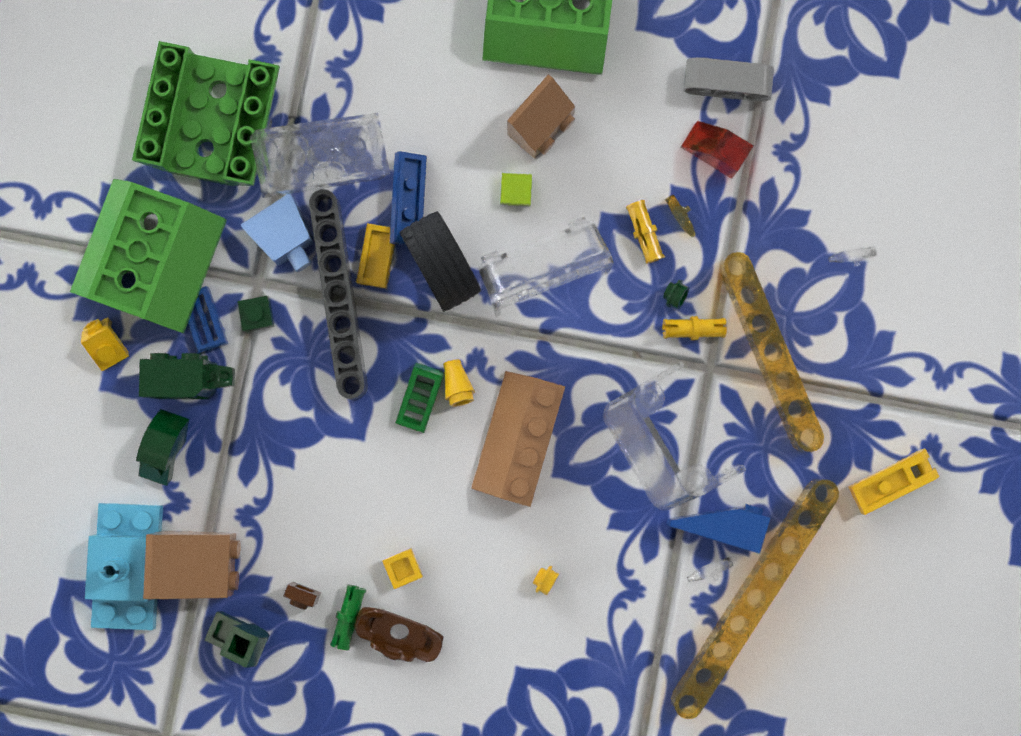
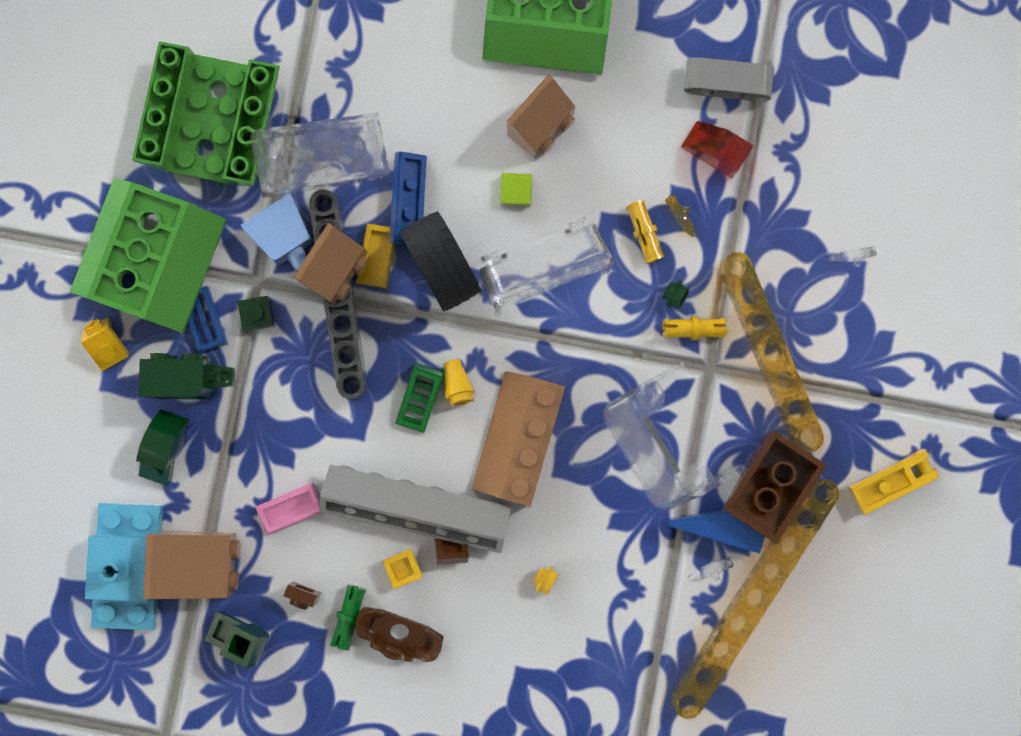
(289, 508): none -> bright pink tile
(332, 265): none -> medium nougat slope
(415, 508): none -> light grey brick
(450, 552): none -> reddish brown plate
(773, 486): none -> reddish brown slope

